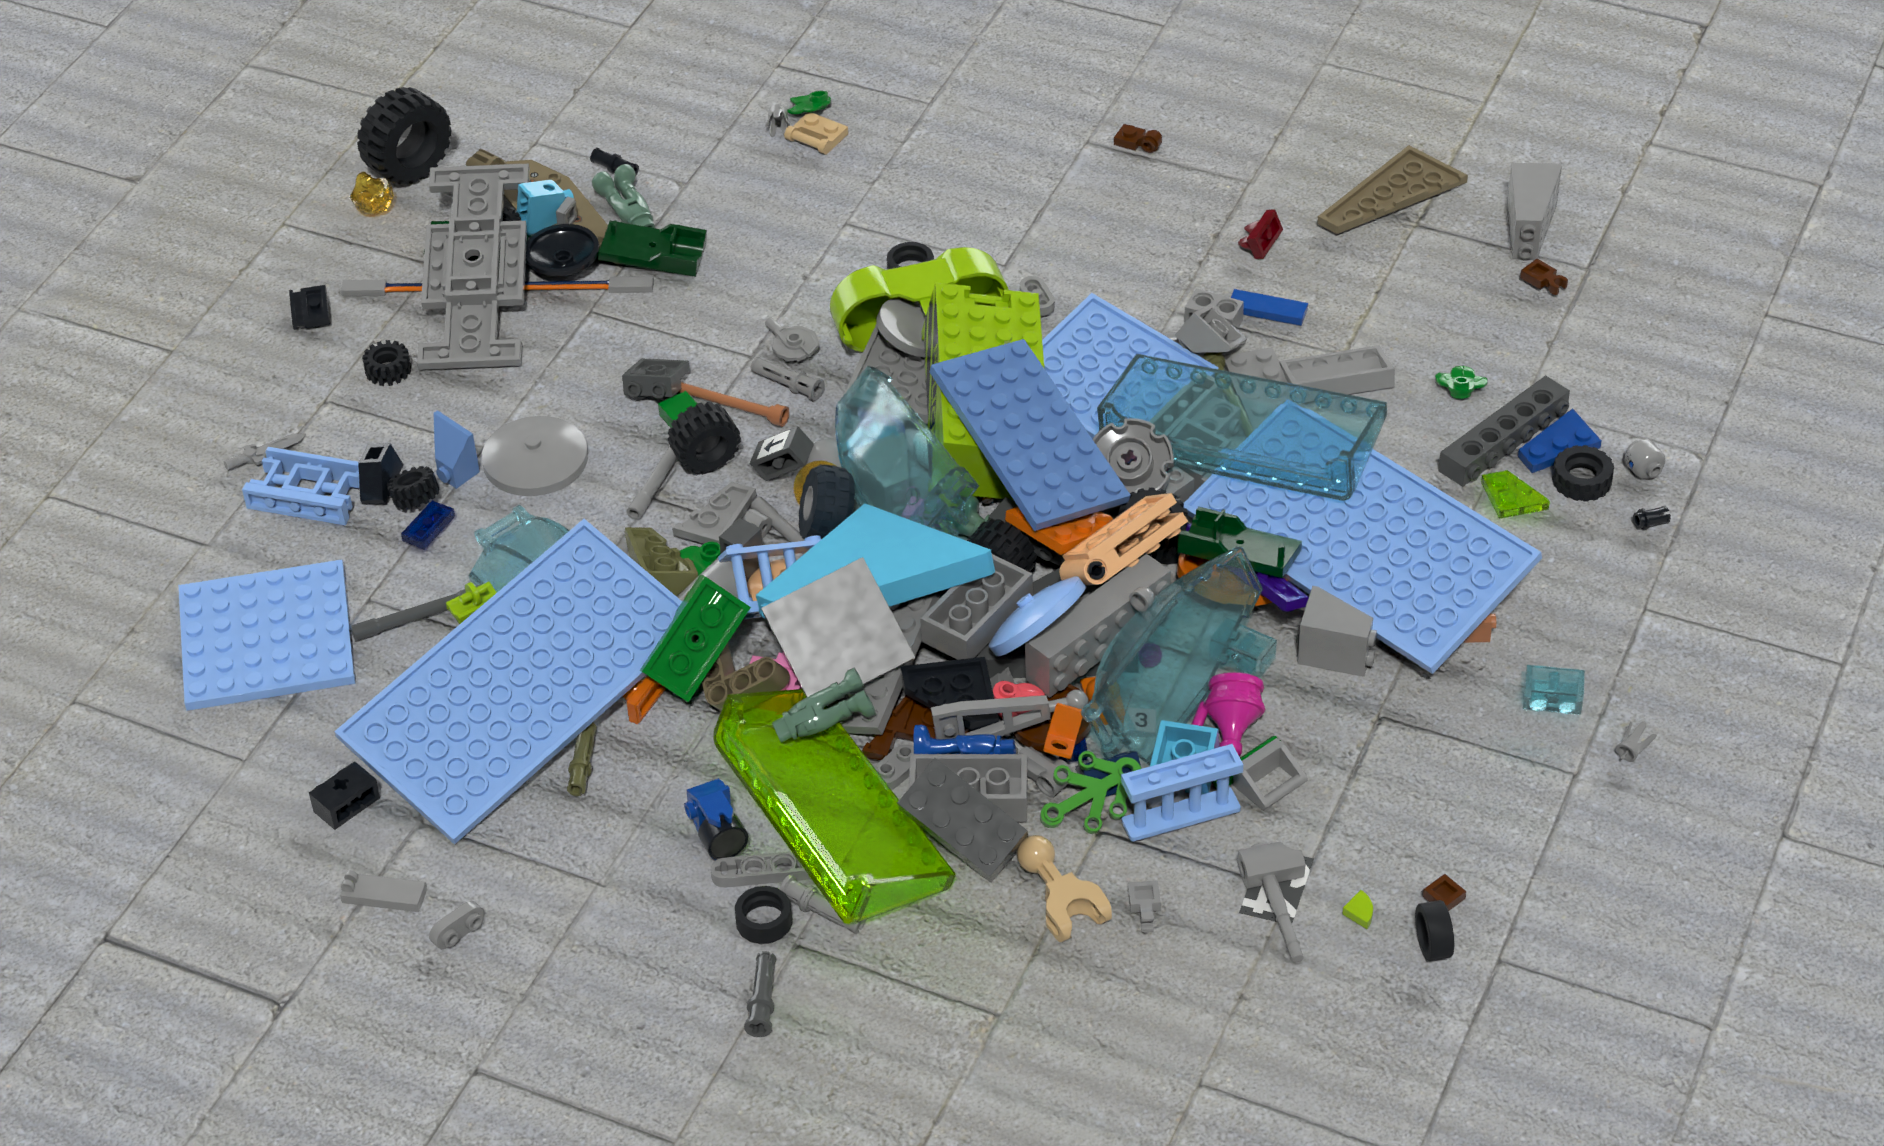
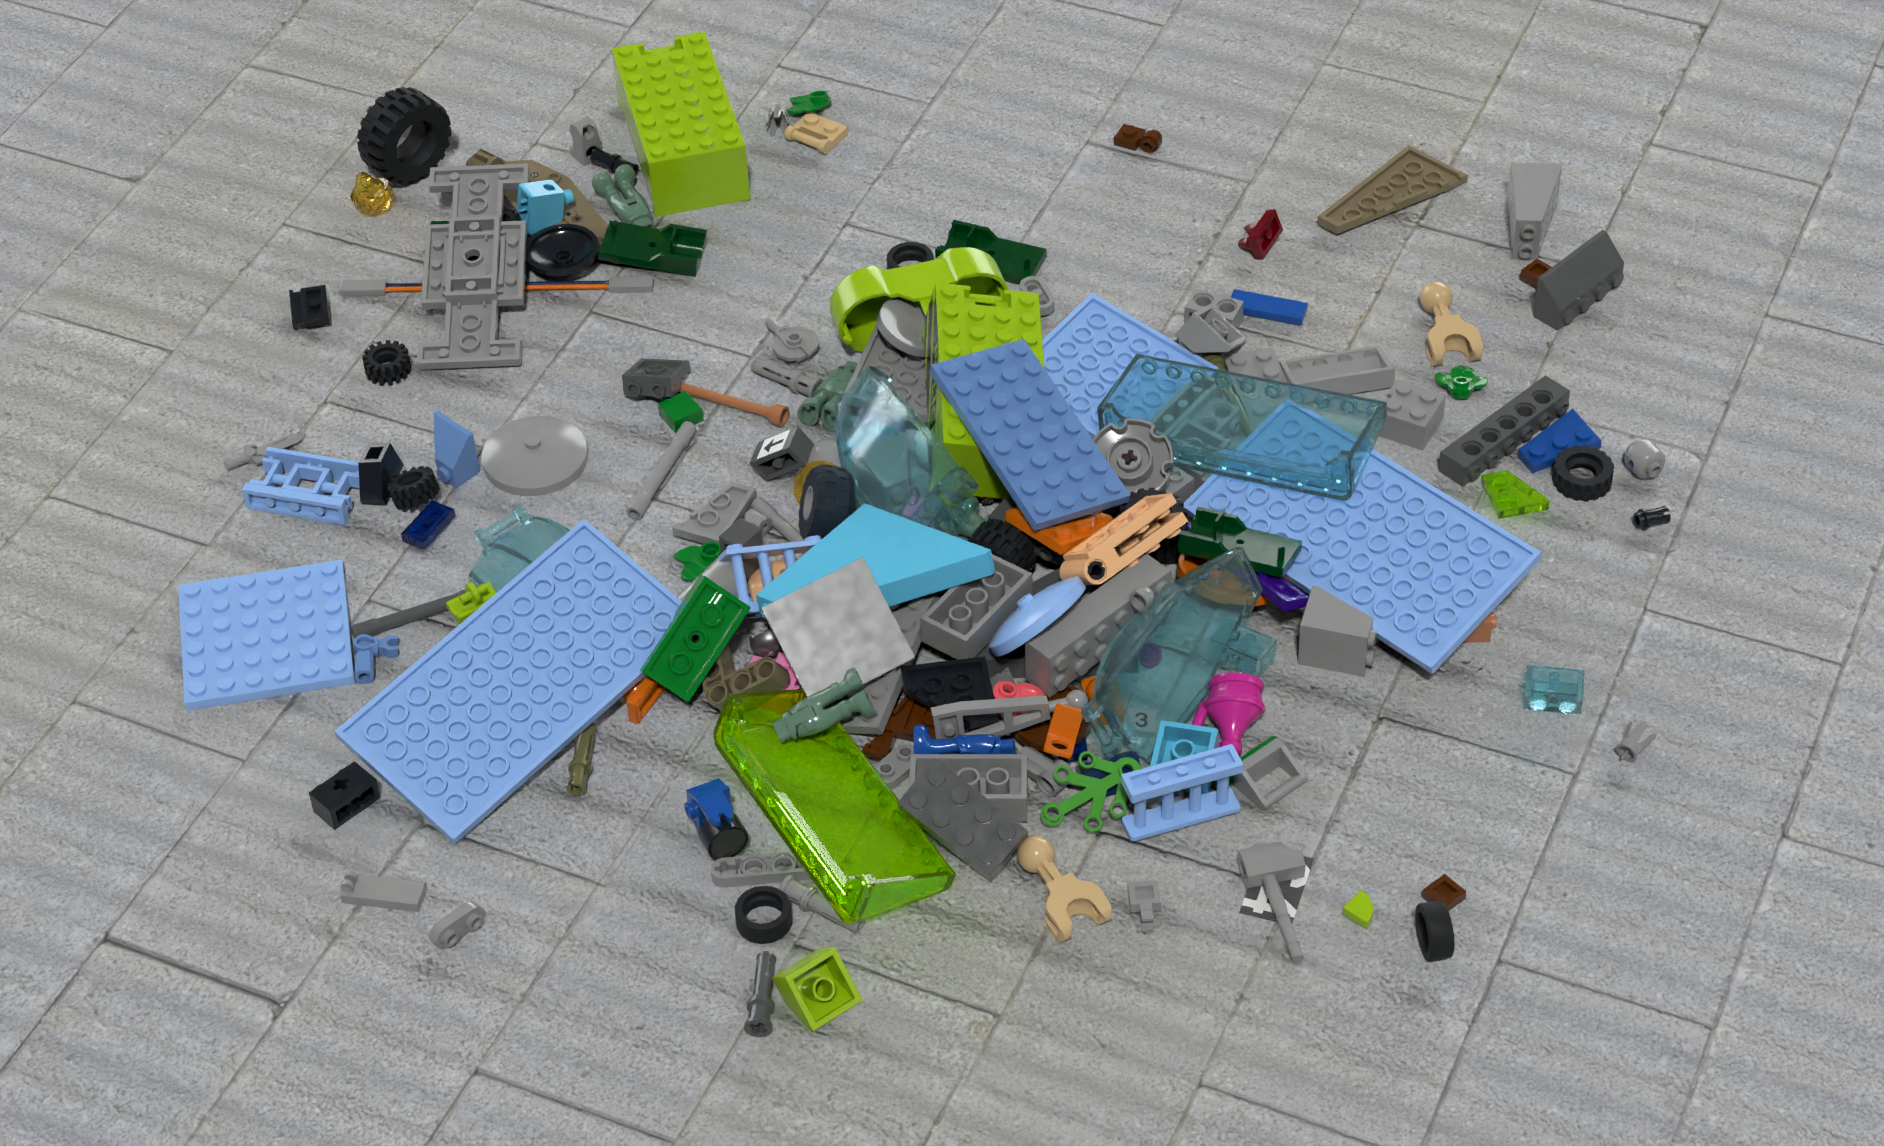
(368, 648): none -> medium blue bar
(567, 211): light grey tile -> none
(584, 138): none -> light grey leg
(660, 561): olive wedge -> none
(681, 125): none -> lime piece
(704, 437): black tyre -> none
(765, 644): none -> flat silver hair
(817, 987): none -> lime slope
(827, 394): none -> sand green piece
(1013, 258): none -> dark green piece
(1412, 414): none -> light grey piece
(1448, 330): none -> tan piece
(1578, 281): none -> dark grey slope

